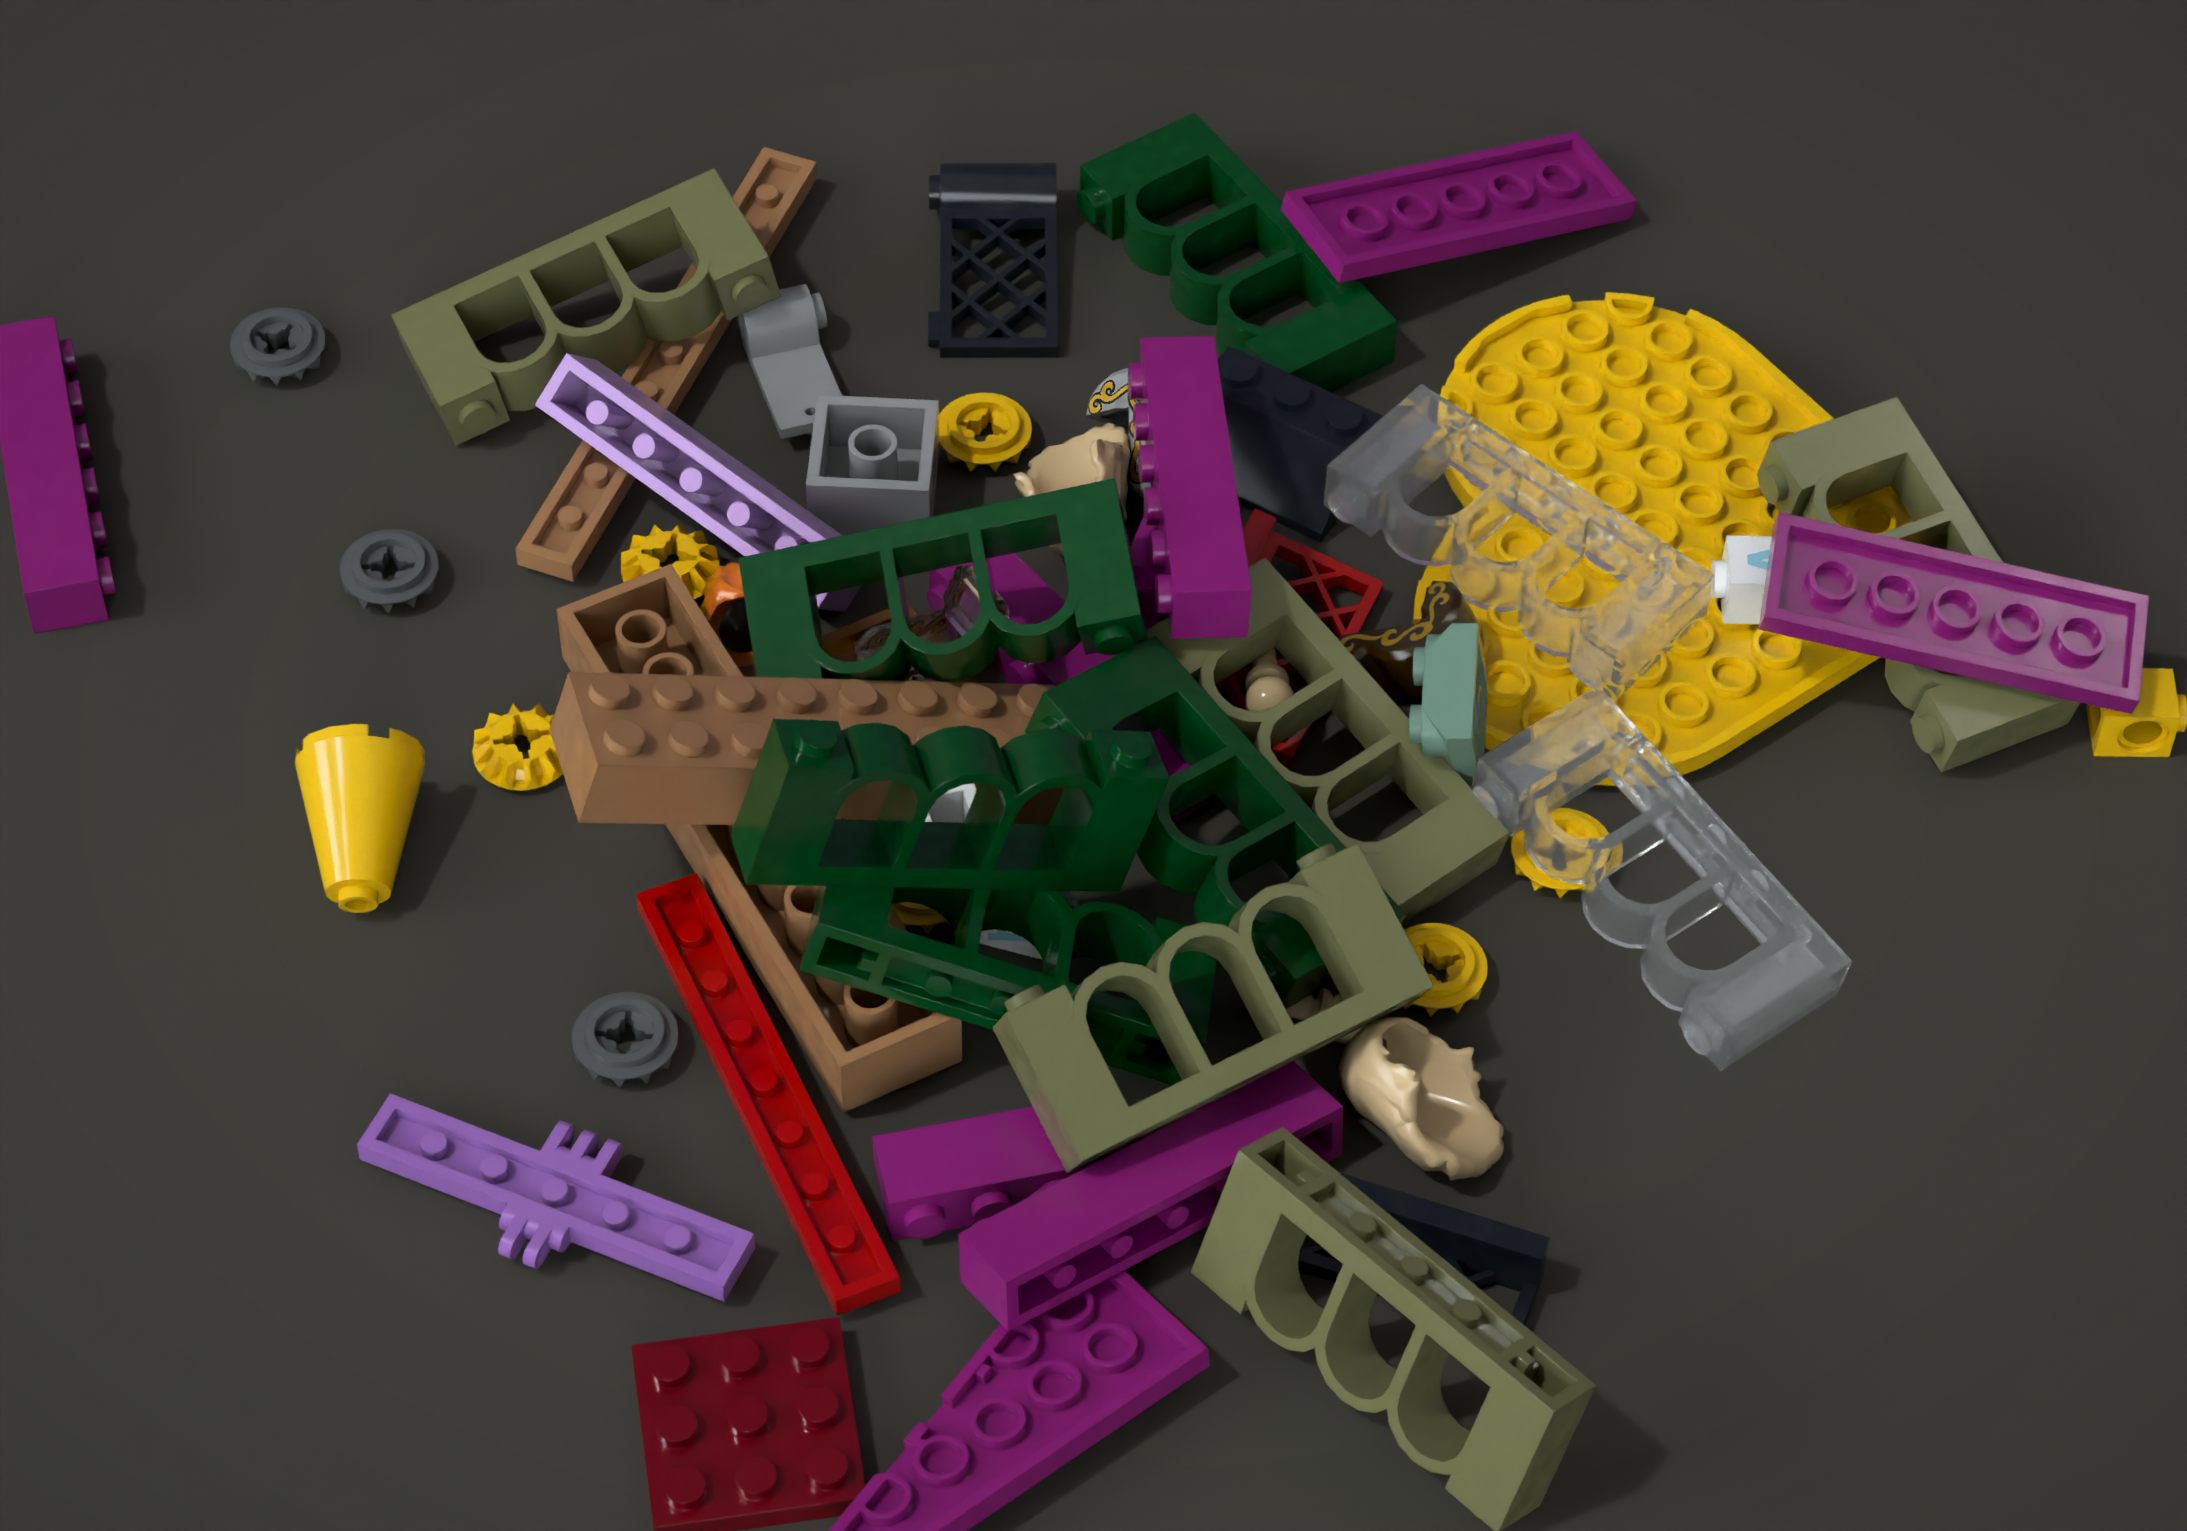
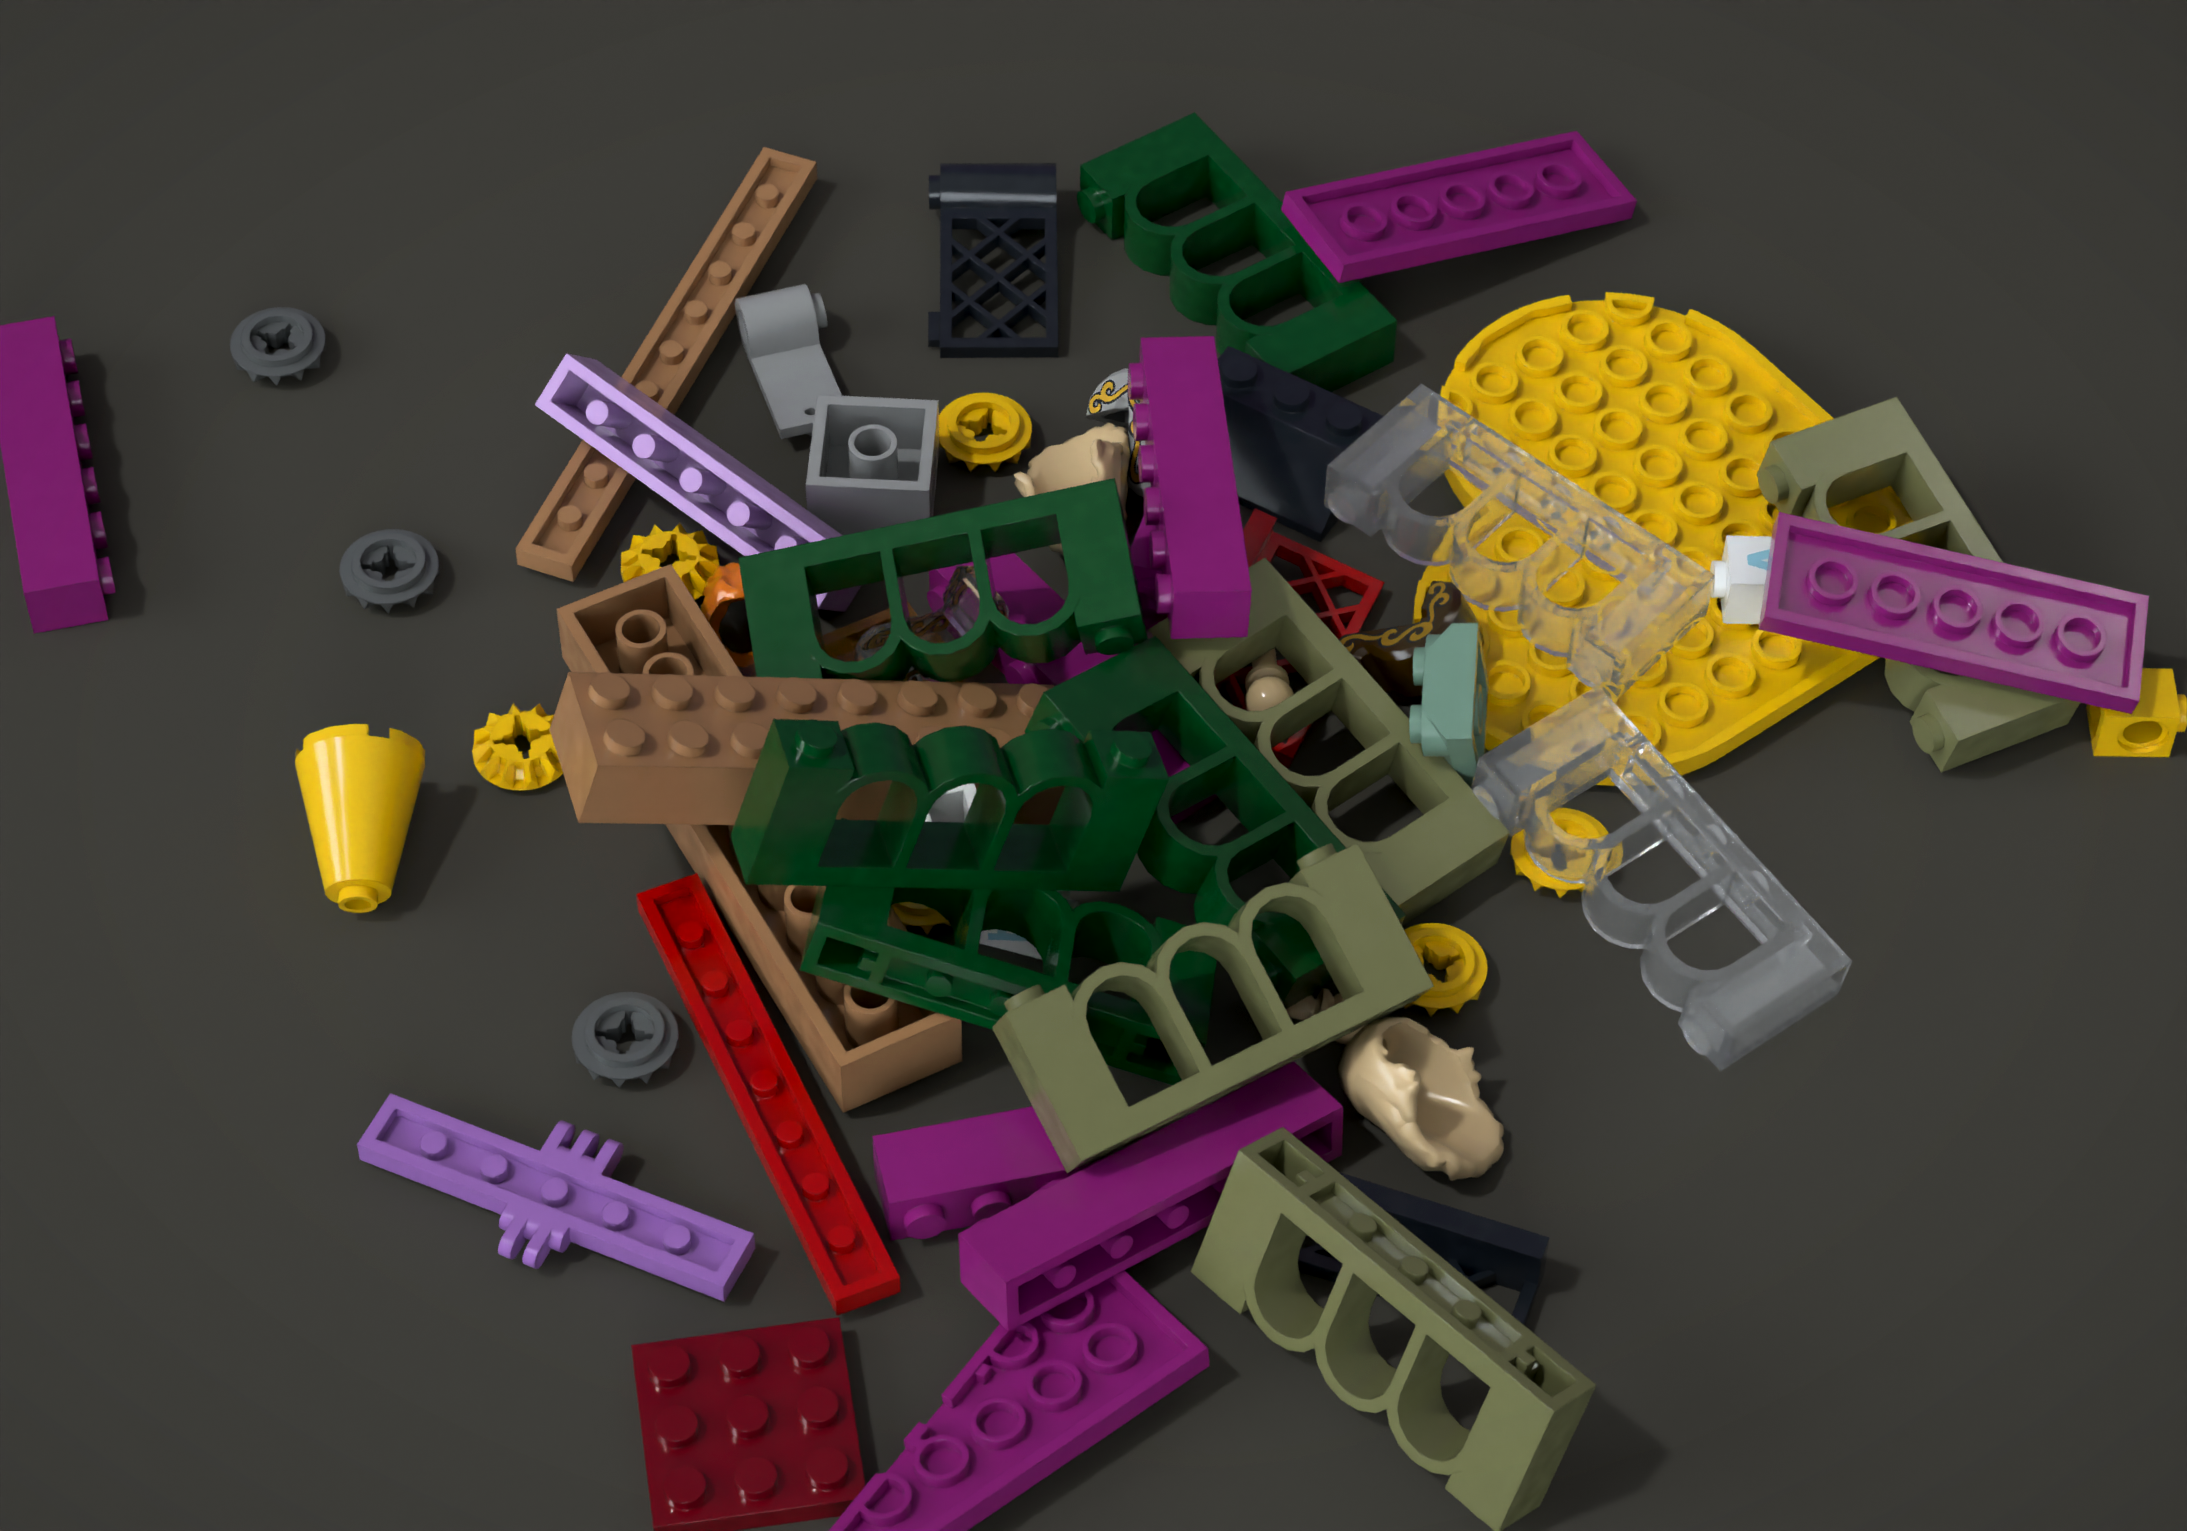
(695, 215): olive fence -> none

